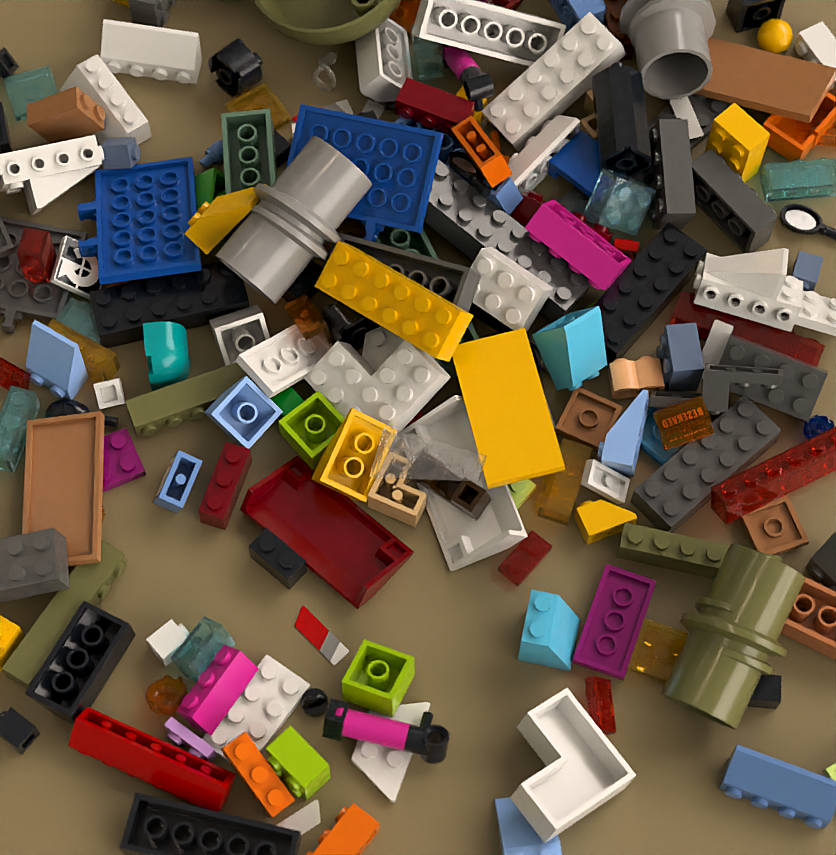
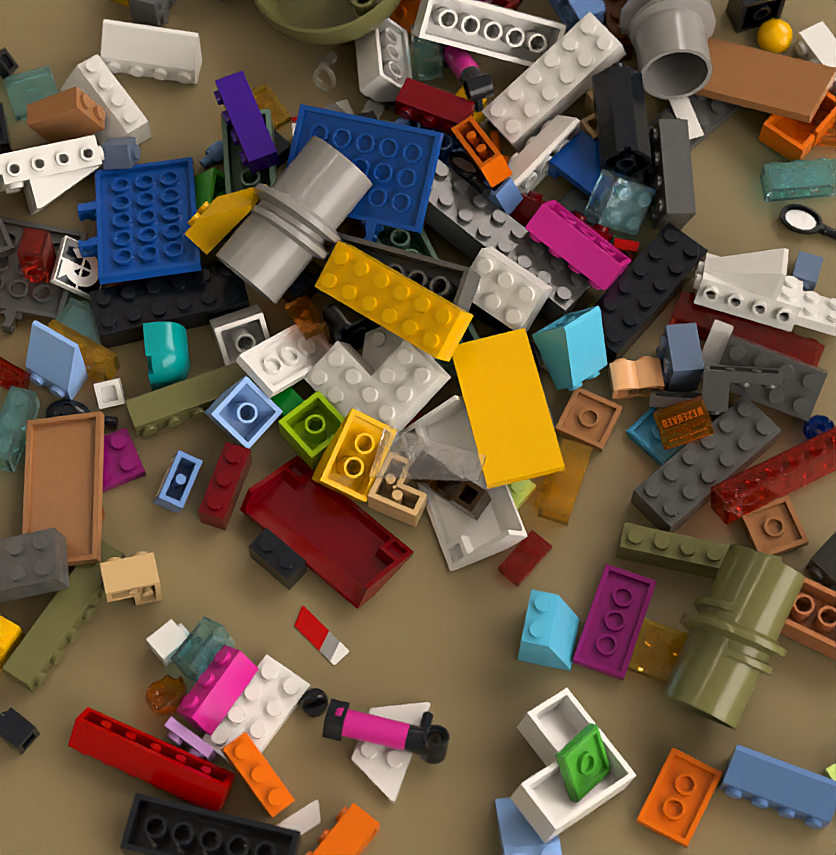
(81, 662): black slope -> none
(132, 577): none -> tan brick
(236, 68): black brick -> none
(247, 122): none -> dark purple brick
(298, 764): lime brick -> none
(378, 678): lime brick -> none
(583, 762): none -> bright green tile
(601, 520): yellow slope -> none
(601, 703): clear red plate -> none
(605, 481): white plate -> none
(624, 439): light blue slope -> none
(679, 797): none -> orange plate
(731, 203): dark grey brick -> none
(738, 141): yellow brick -> none
(767, 692): black brick -> none

